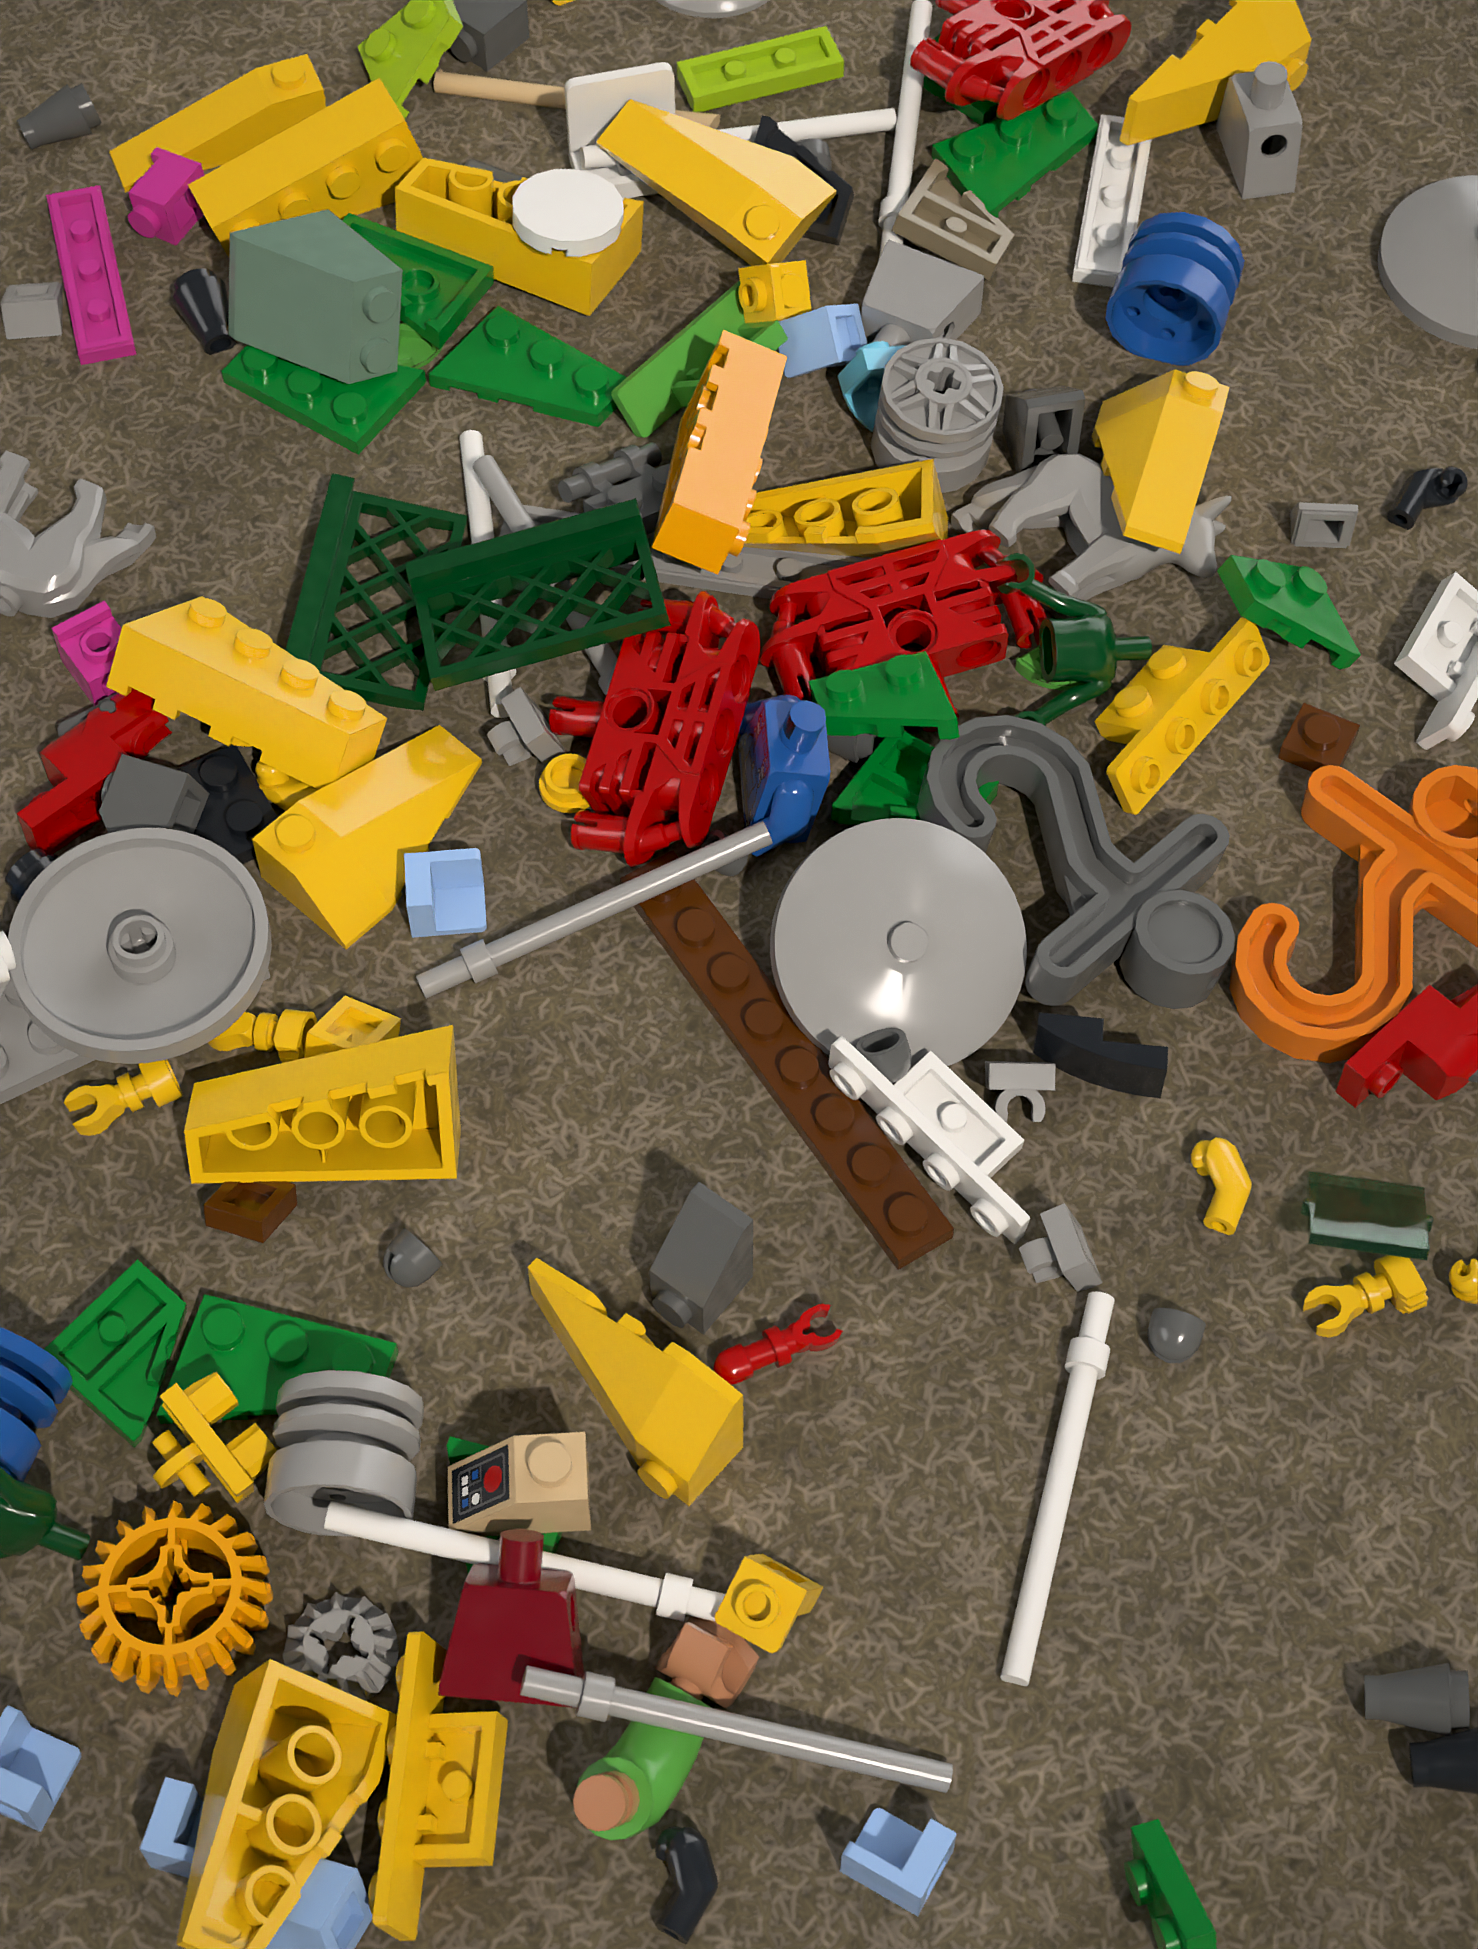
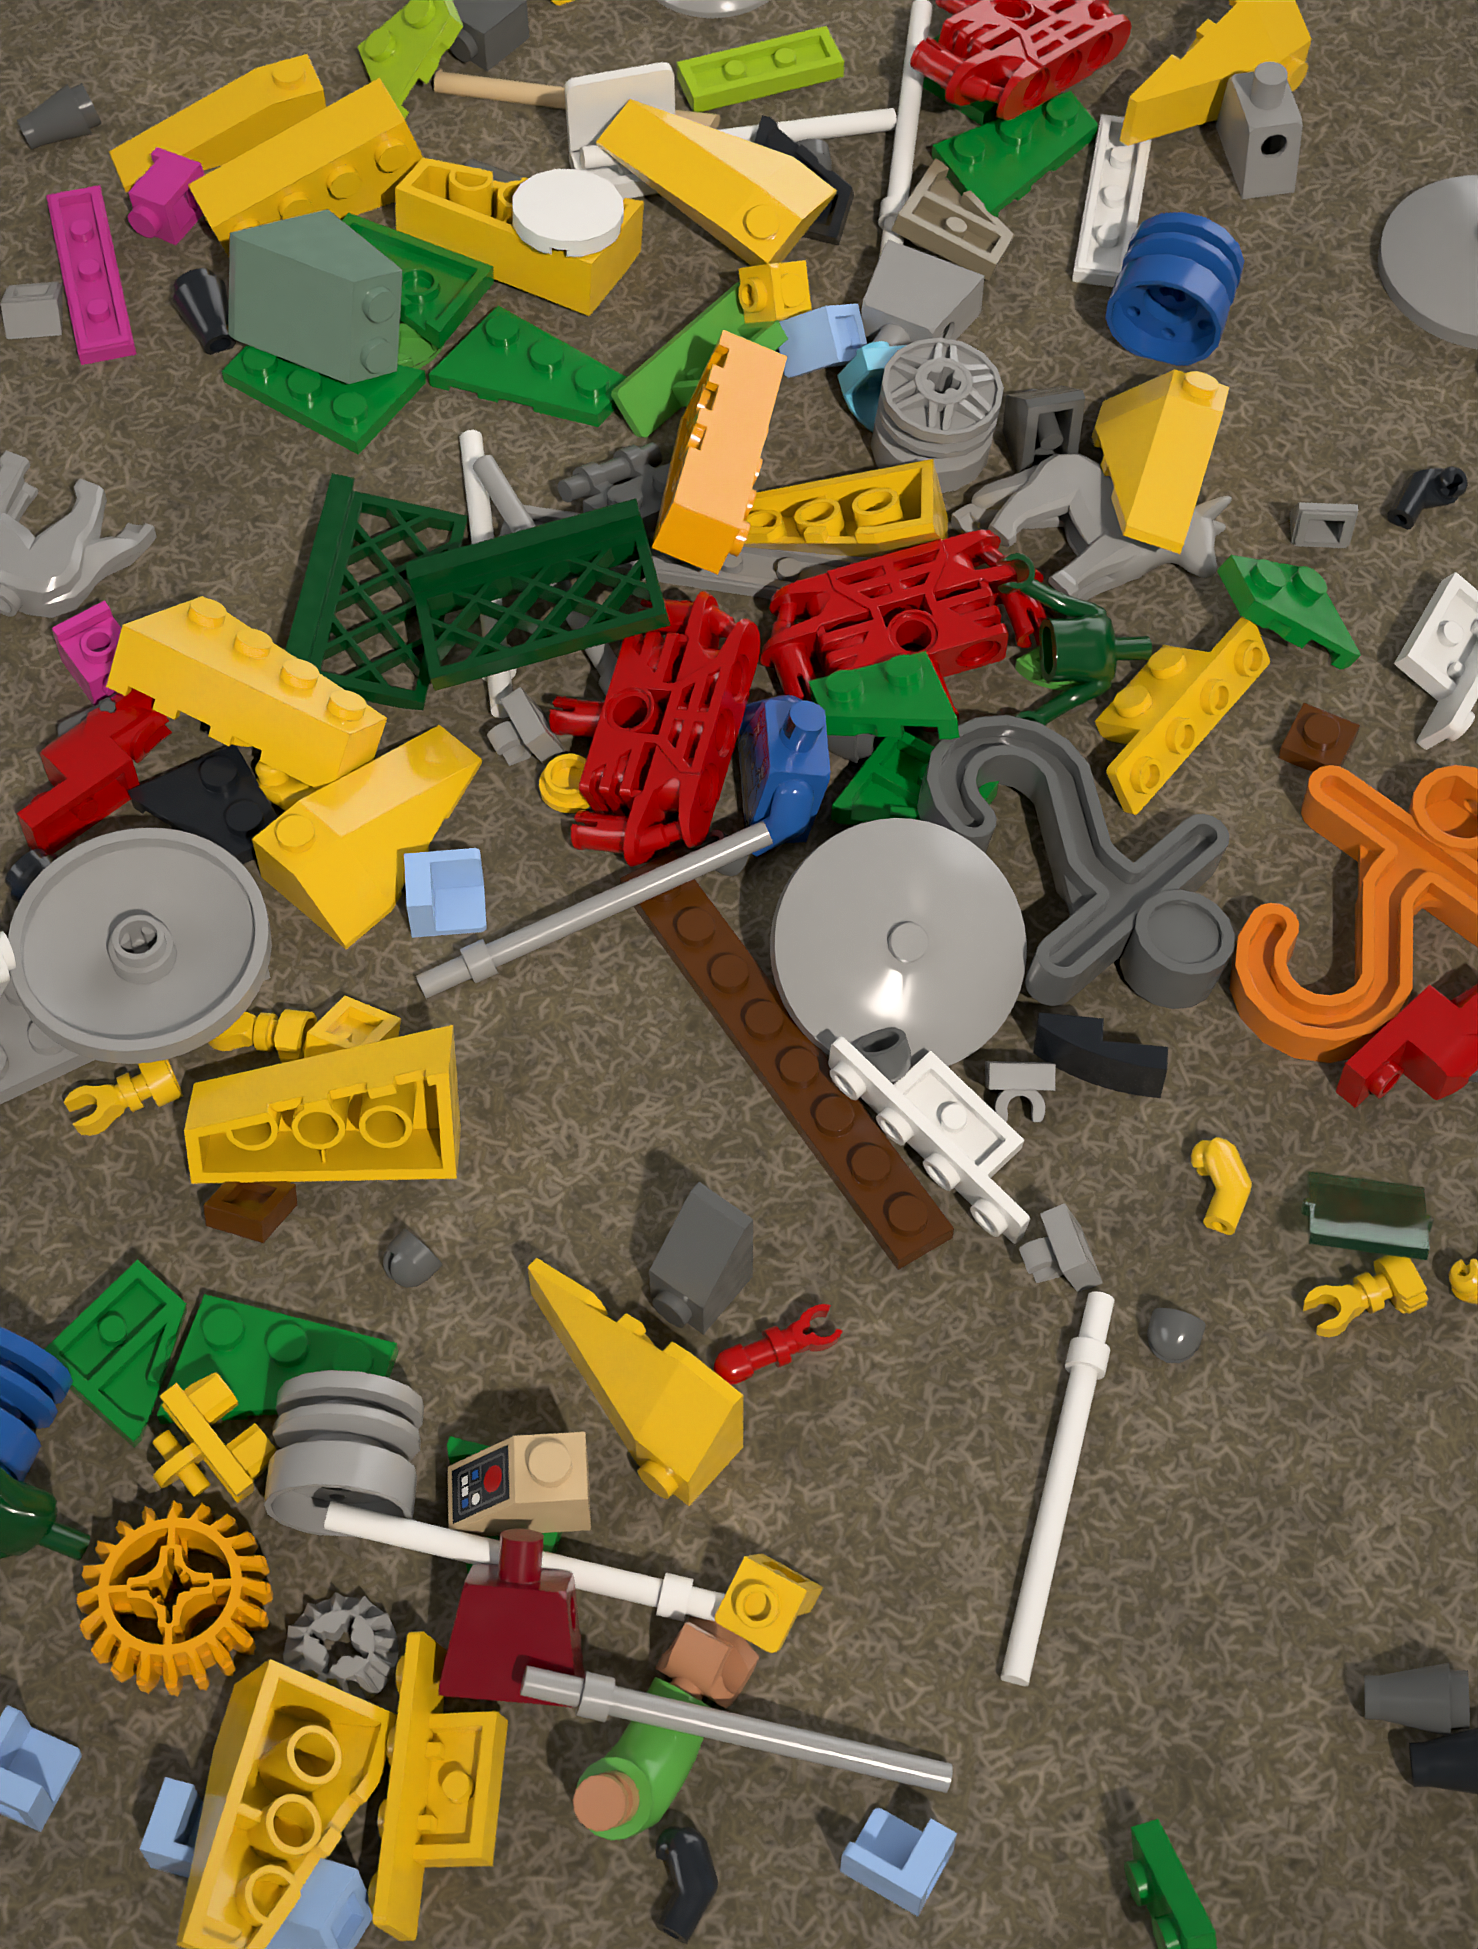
(150, 797): dark grey slope -> none

